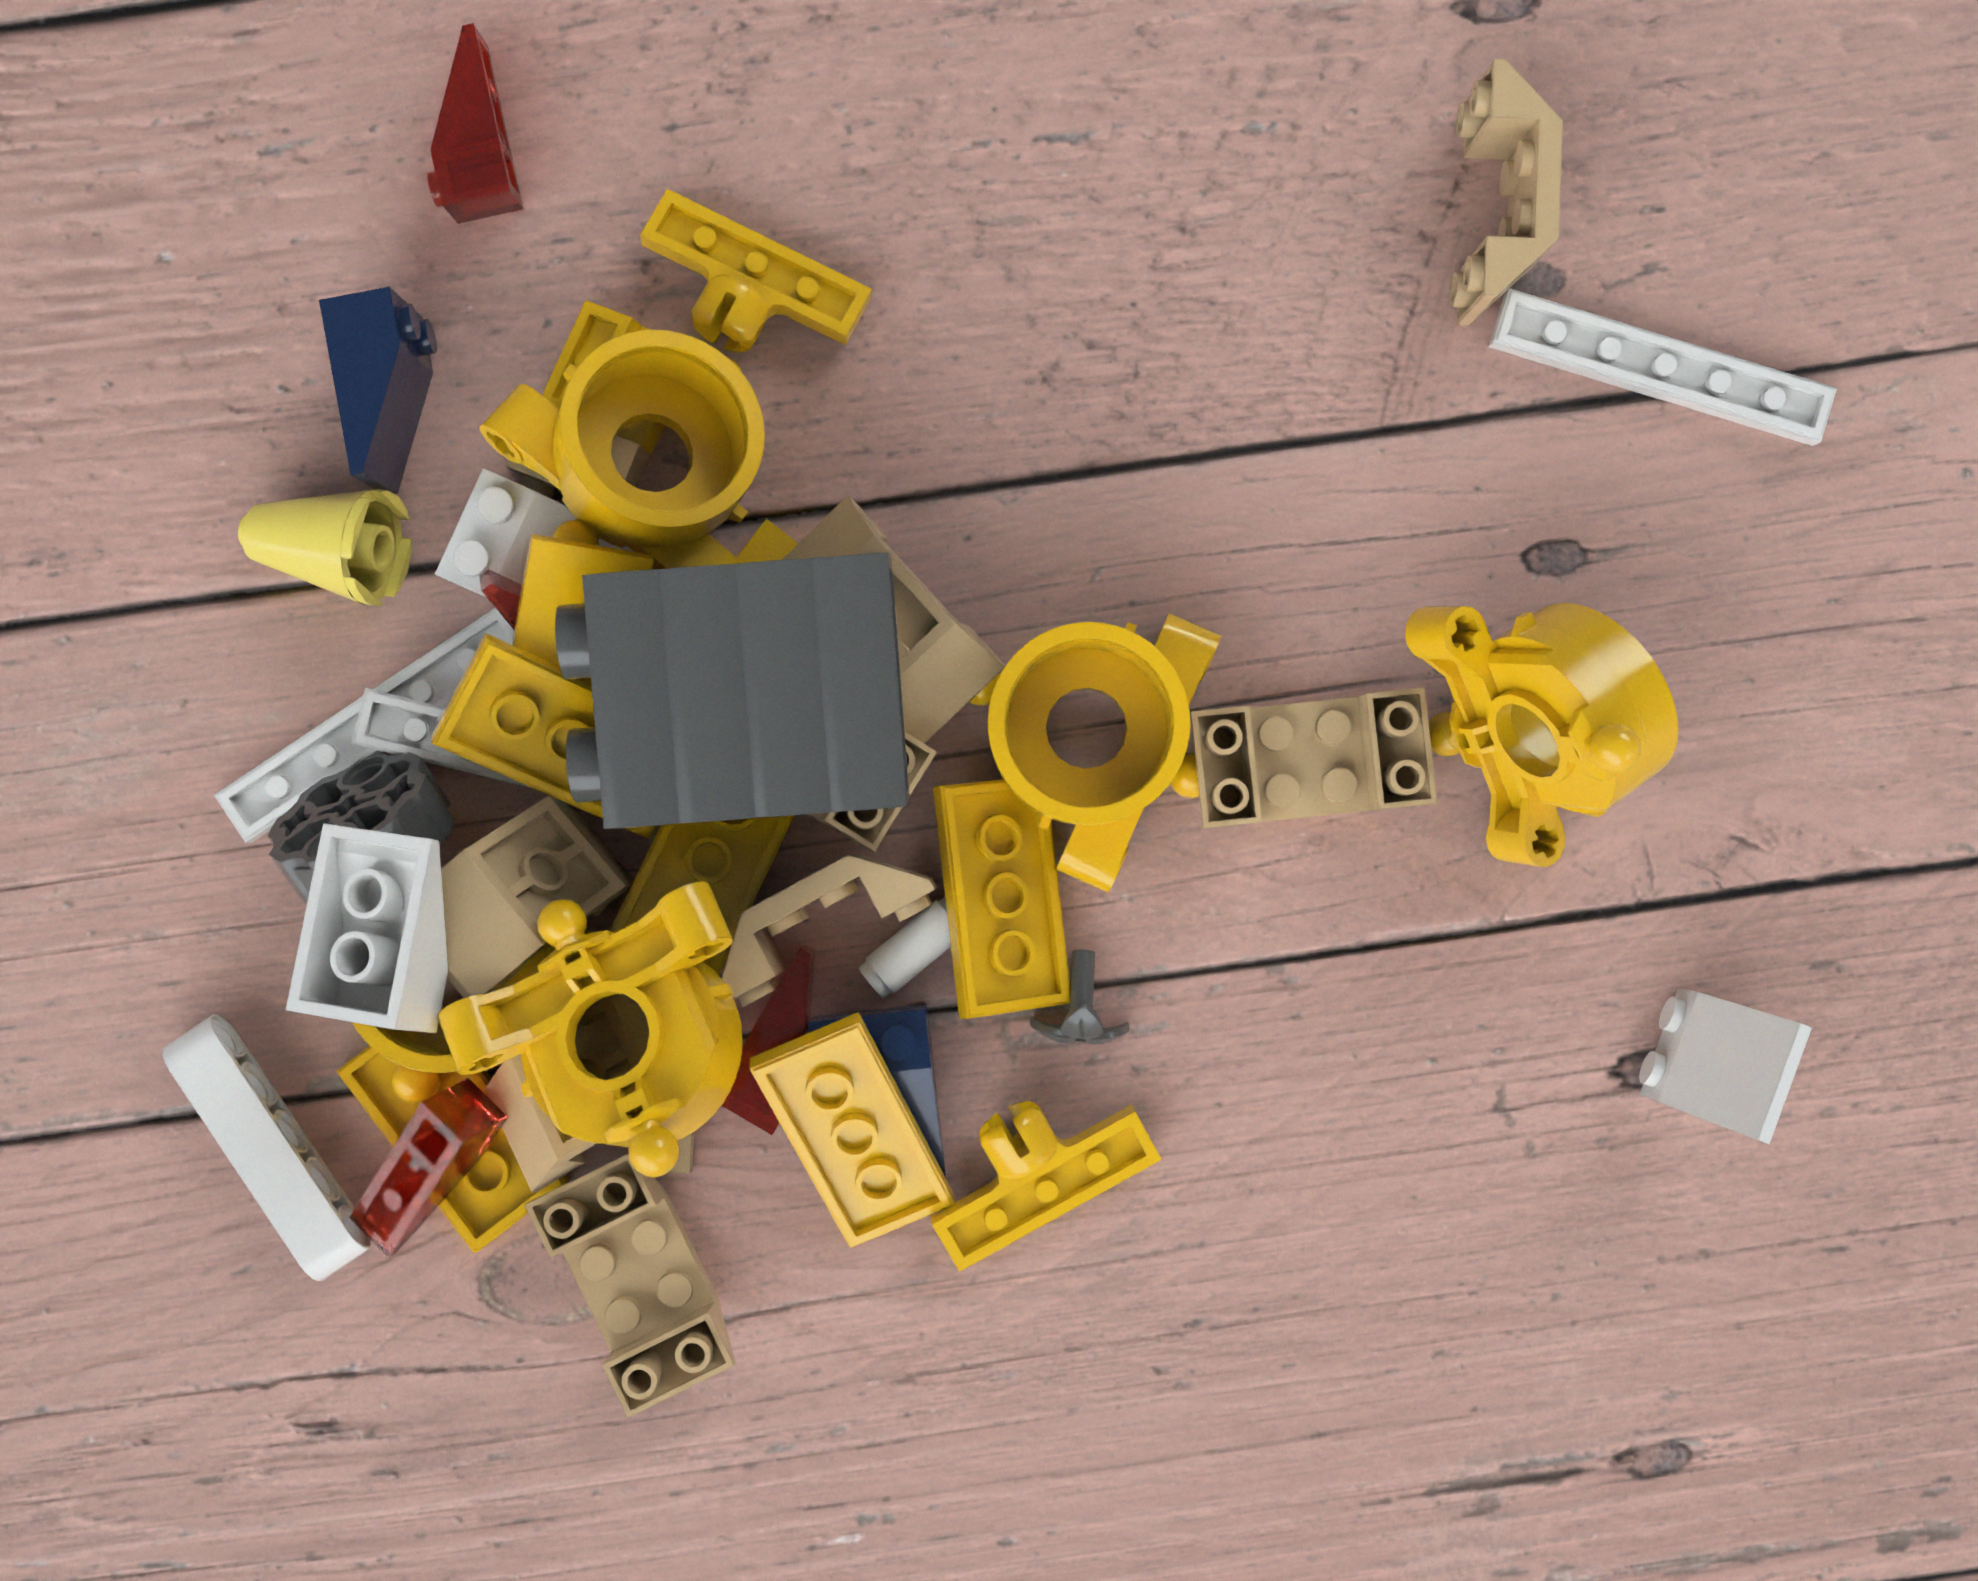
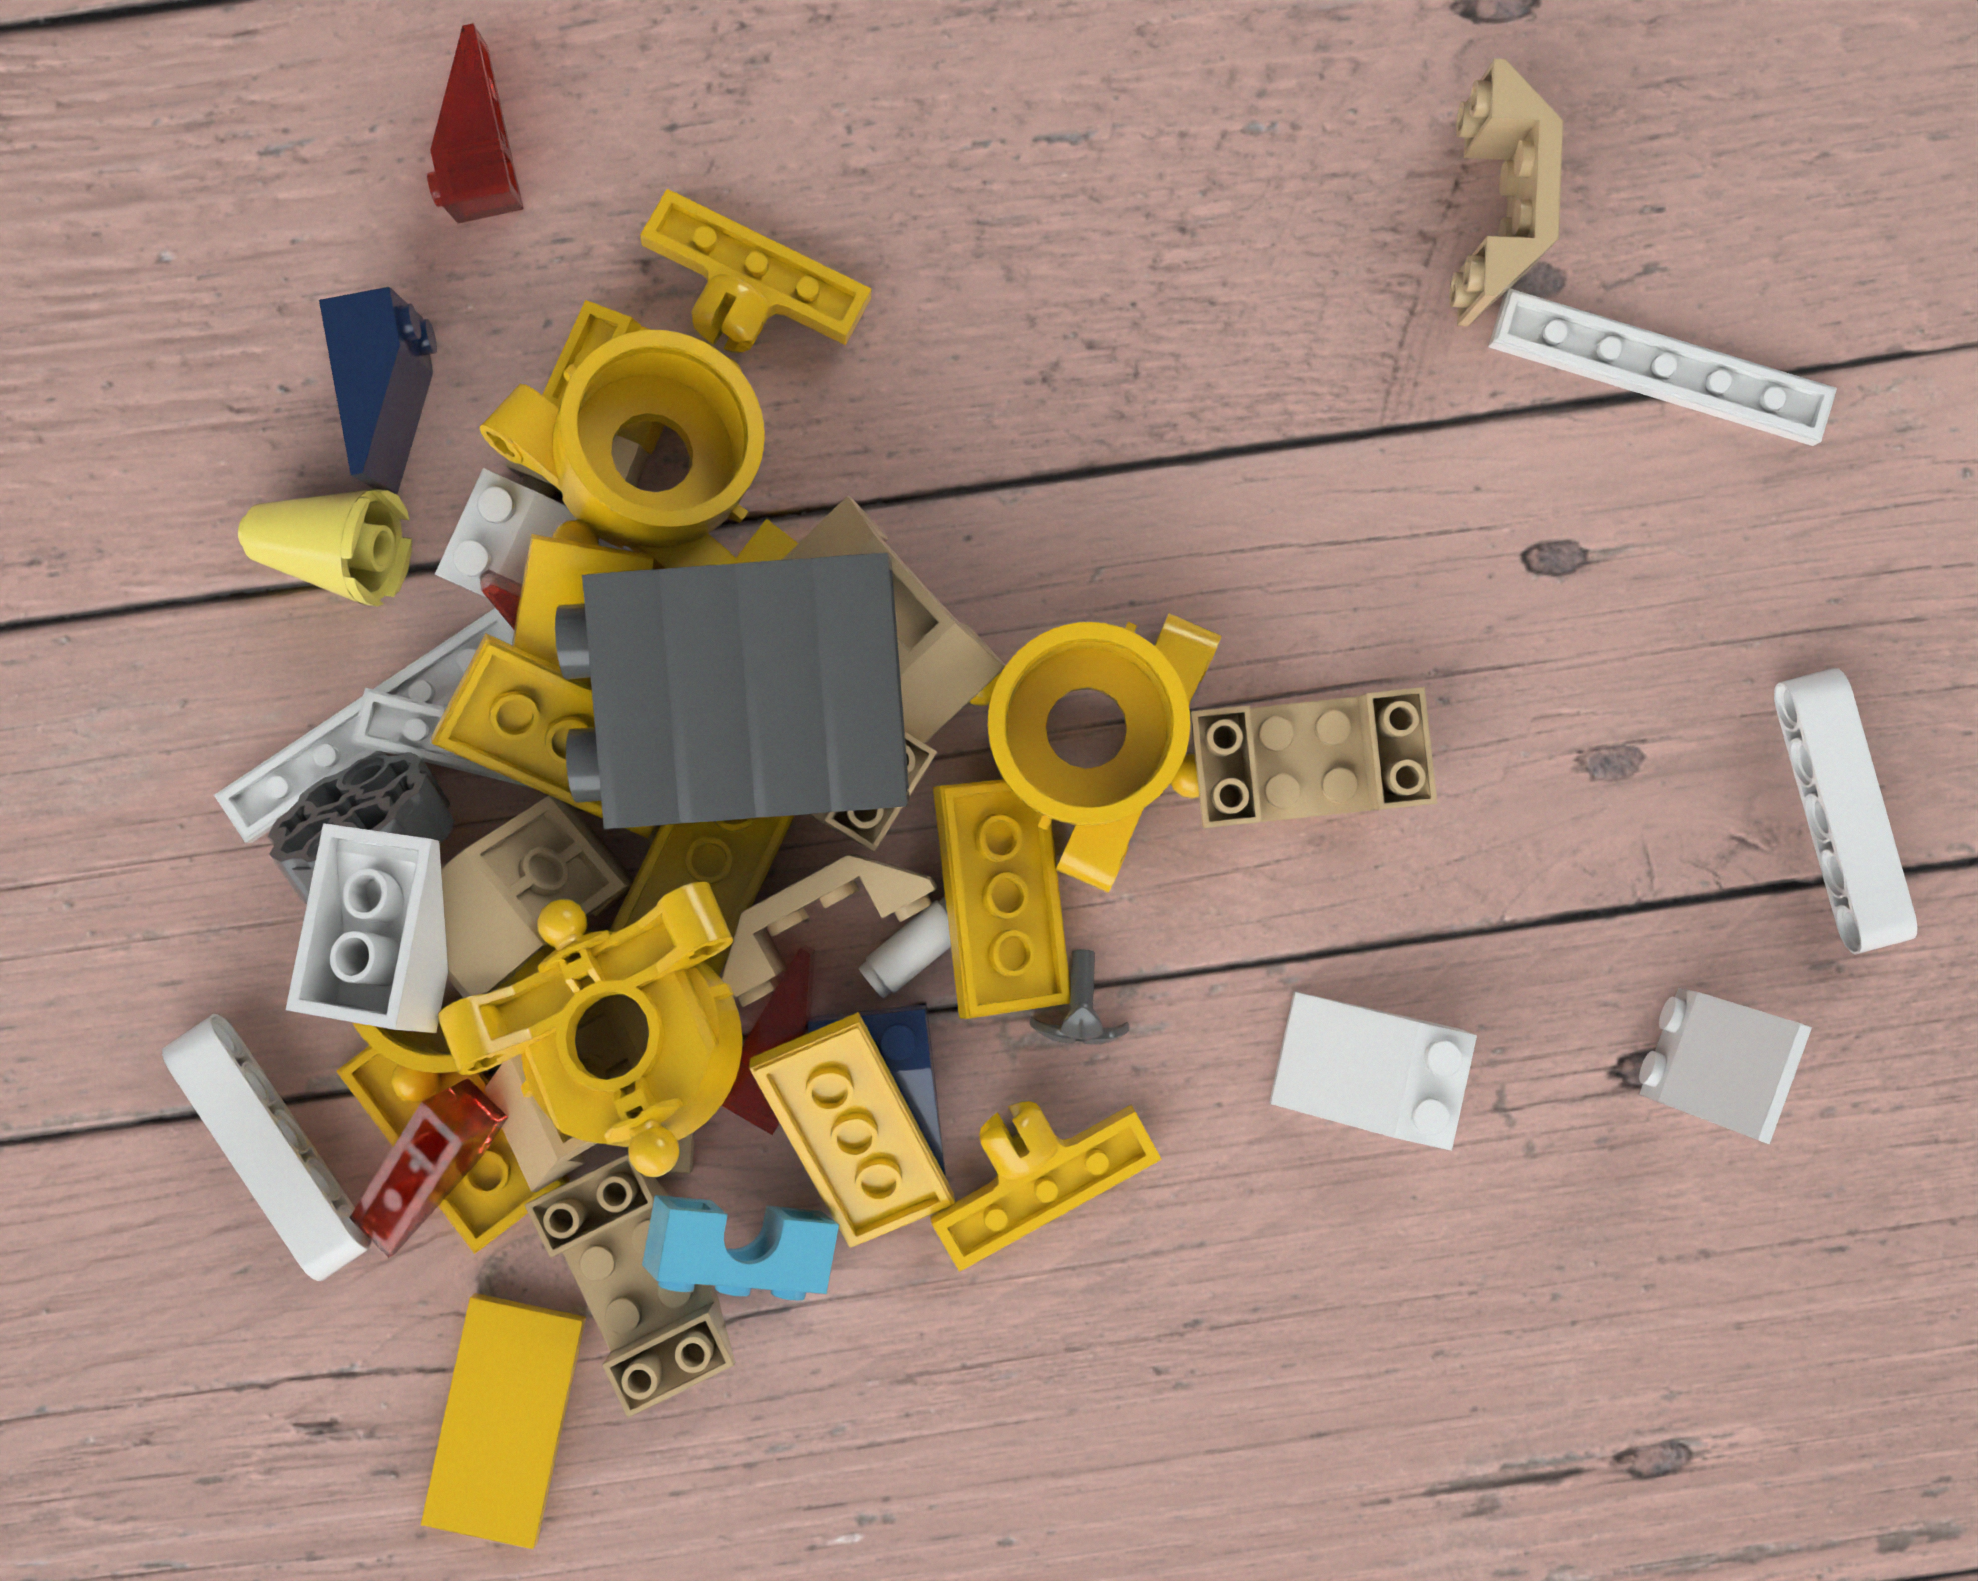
(503, 1421): none -> yellow tile
(786, 1257): none -> medium azure arch
(1373, 1070): none -> white slope
(1550, 713): yellow piece -> none
(1845, 811): none -> white beam

